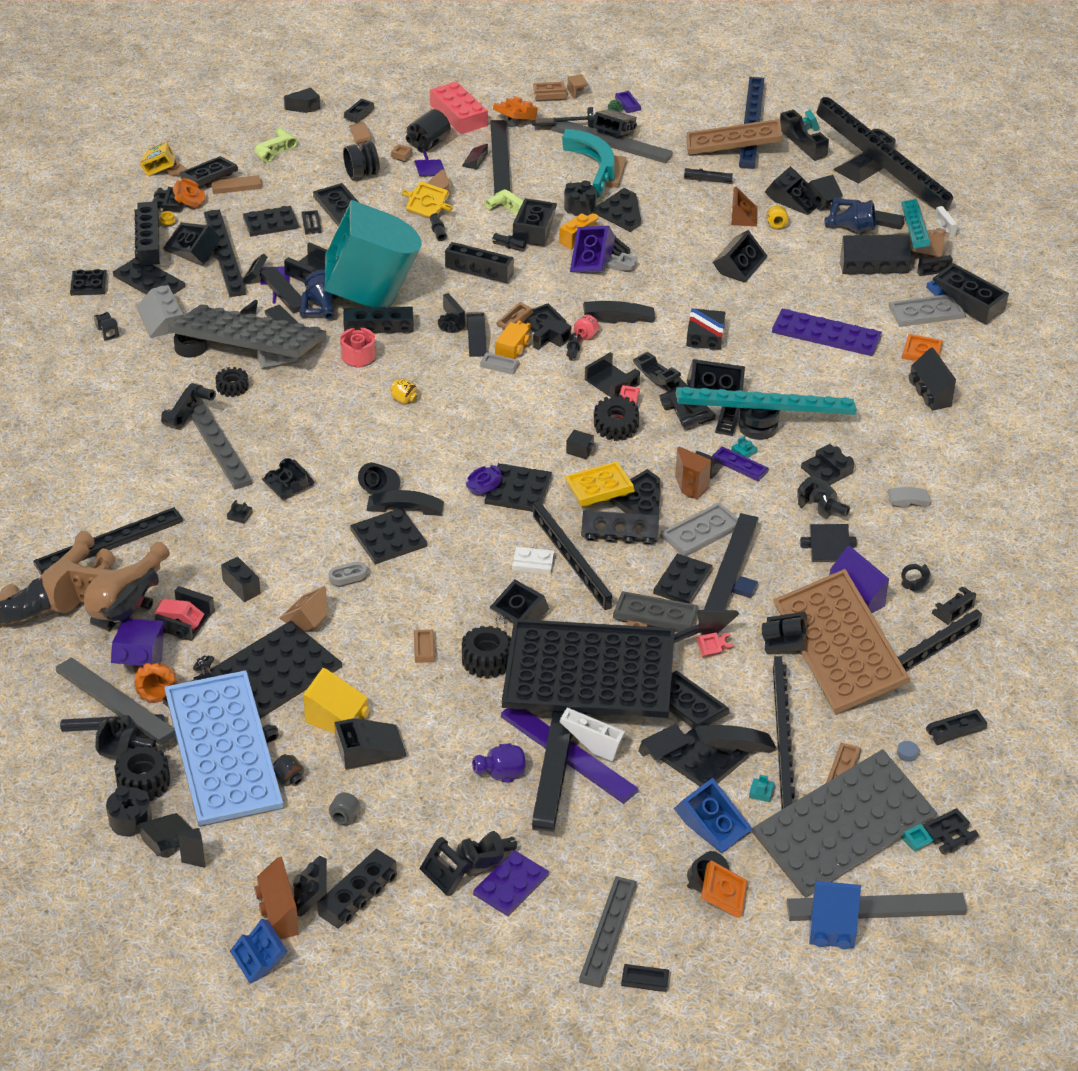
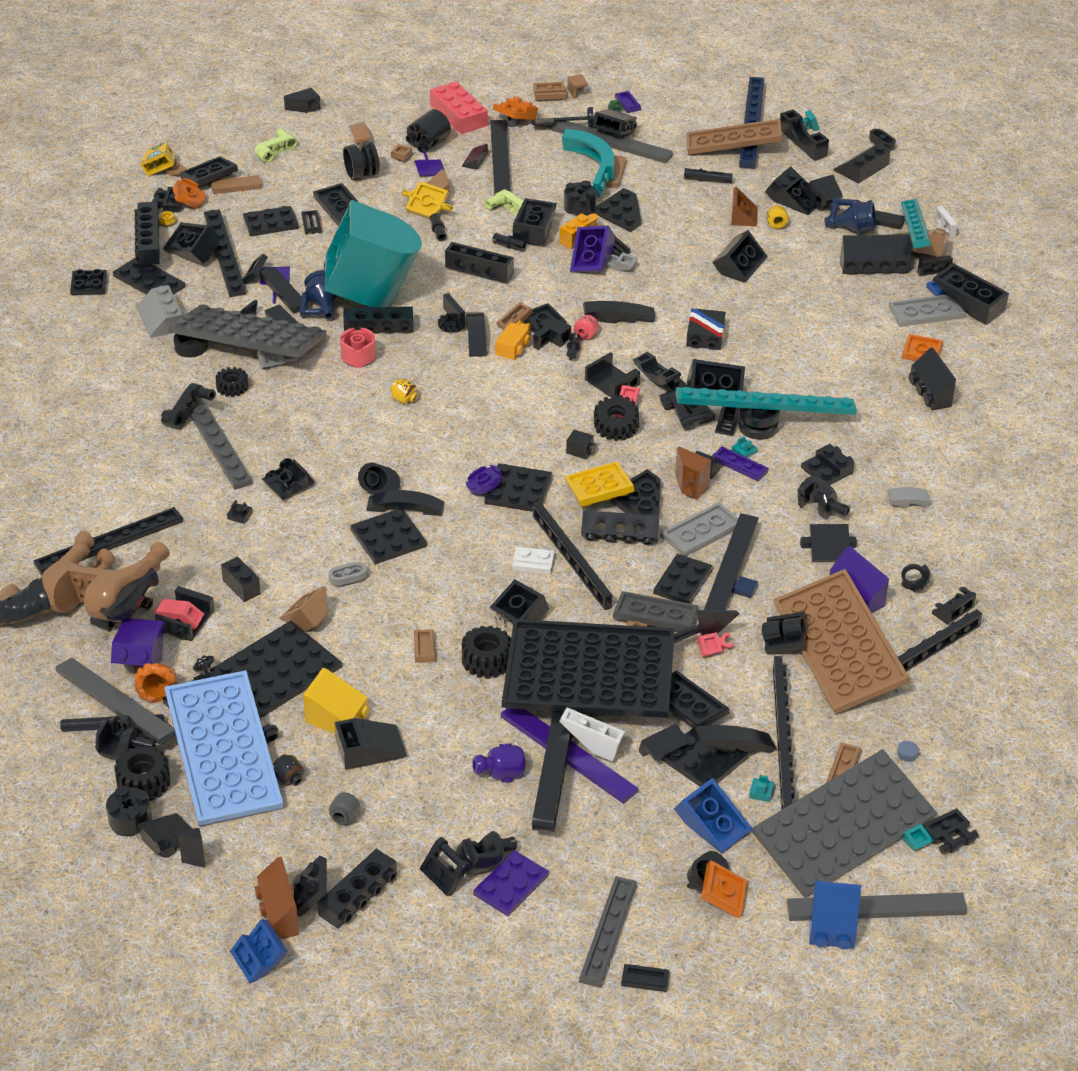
(106, 323): black leg -> none
(310, 263): black panel -> none
(359, 110): black plate -> none
(499, 363): light grey tile -> none
(826, 332): dark purple plate -> none
(884, 154): black beam -> none
(956, 726): black plate -> none

